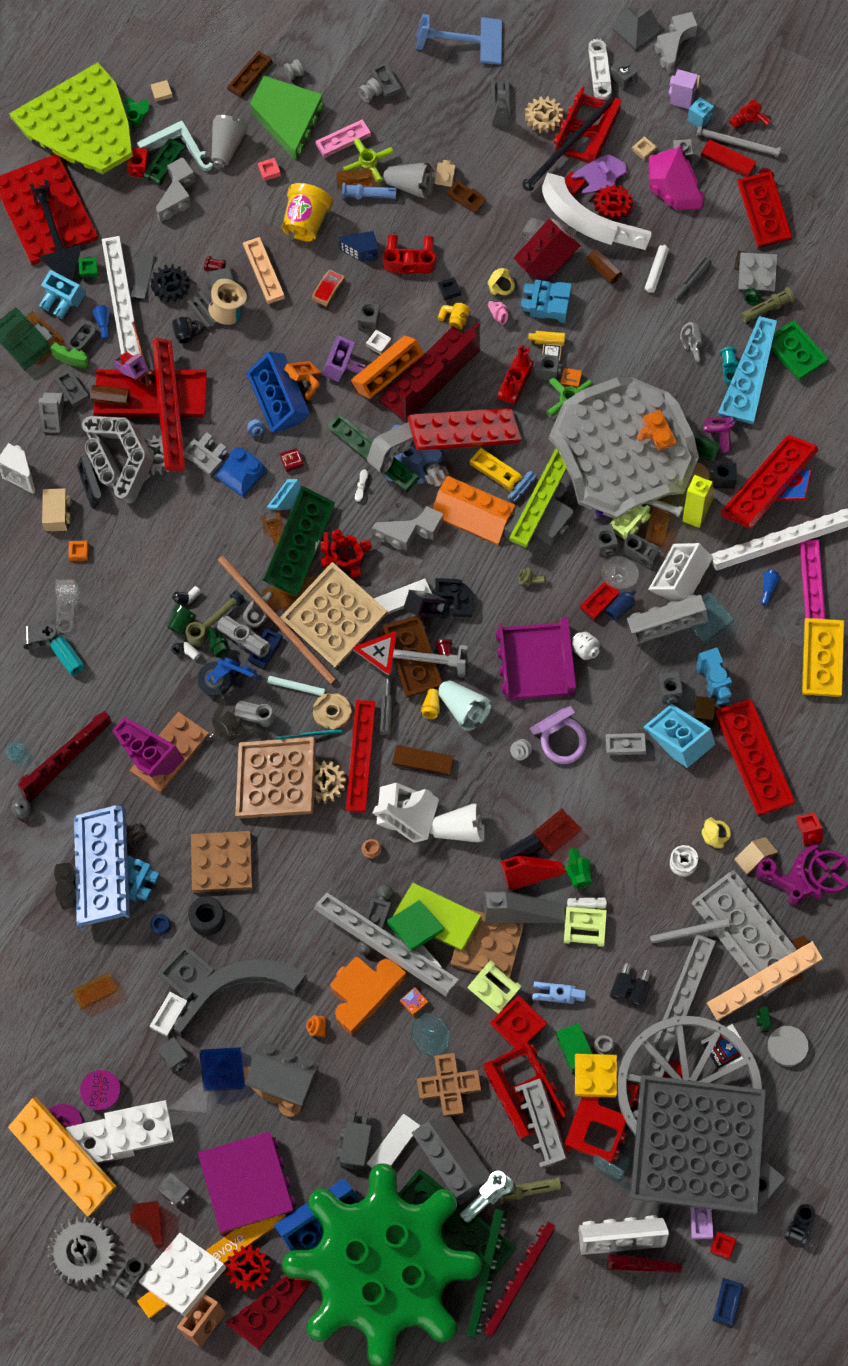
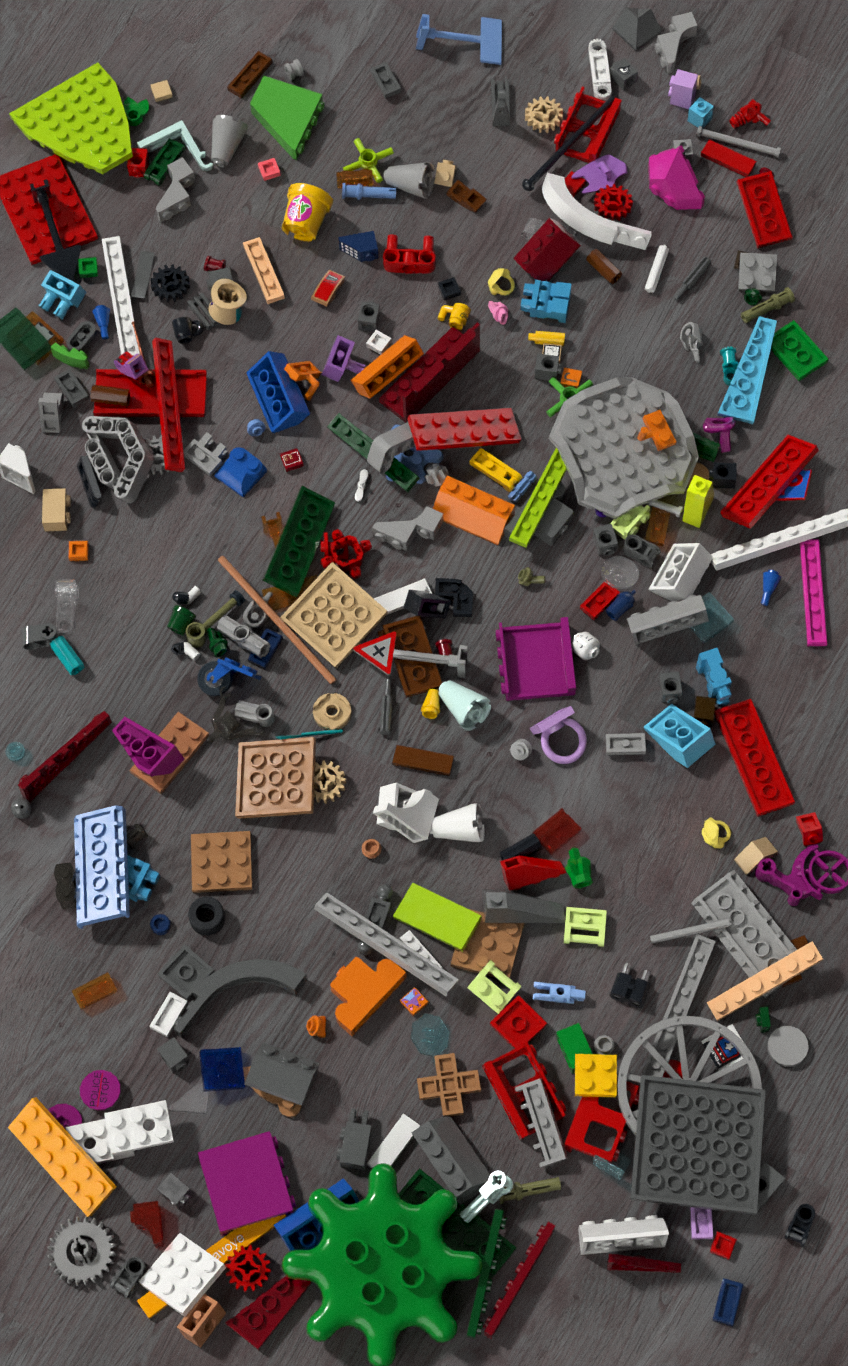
(286, 495): medium azure slope -> none
(296, 686): light aqua bar -> none
(342, 138): bright pink plate -> none
(360, 756): red plate -> none
(369, 90): light grey wheel -> none
(415, 925): green tile -> none
(520, 370): red piece -> none
(587, 903): white axle -> none
(644, 148): tan tile -> none
(683, 869): white wheel -> none
(823, 657): yellow plate -> none

